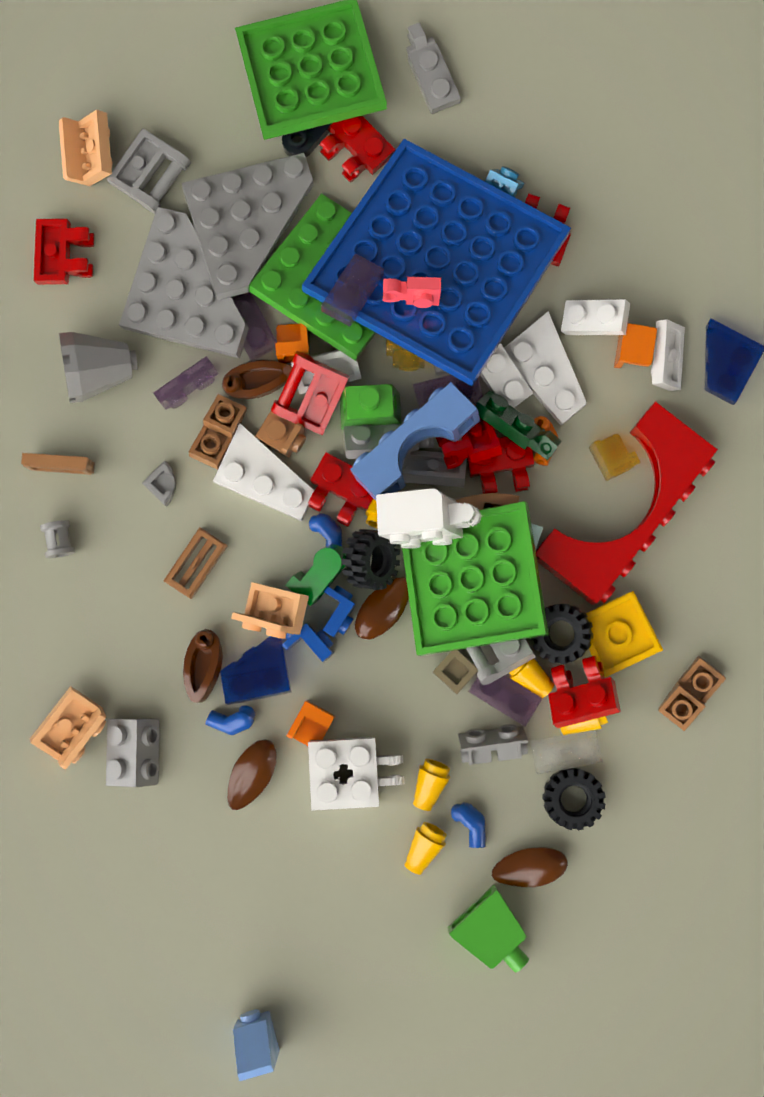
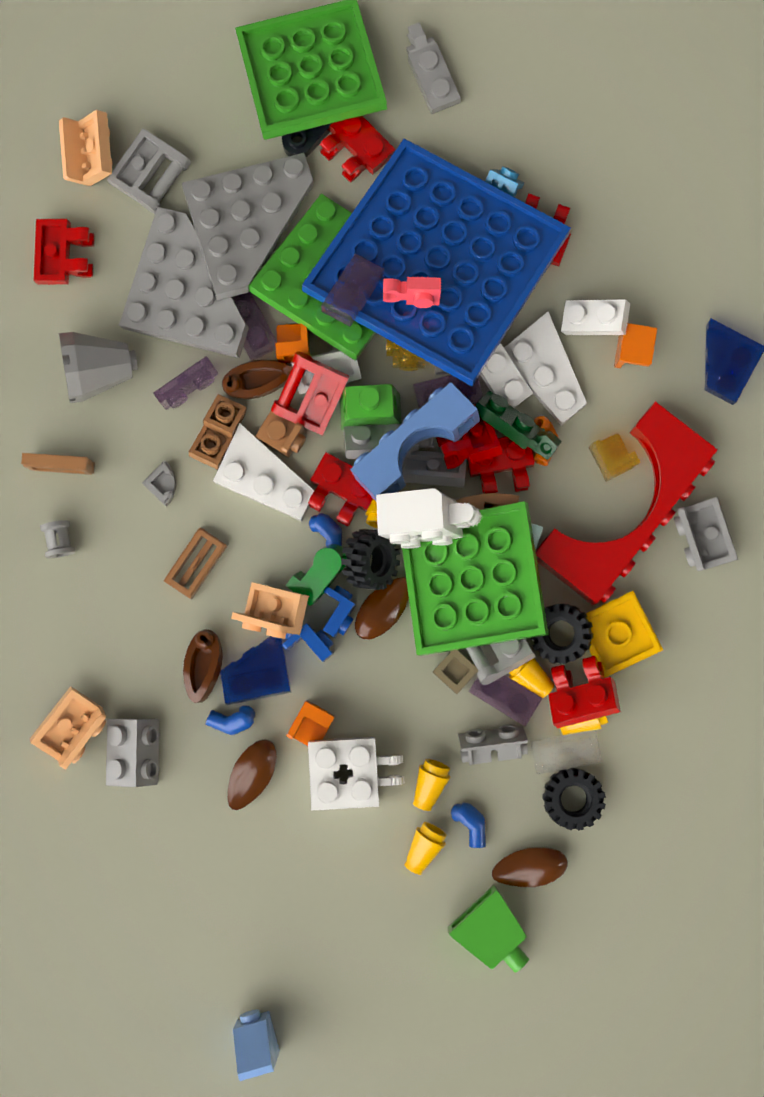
(668, 355): white plate -> none
(691, 693): medium nougat slope -> none
(706, 535): none -> light grey bracket

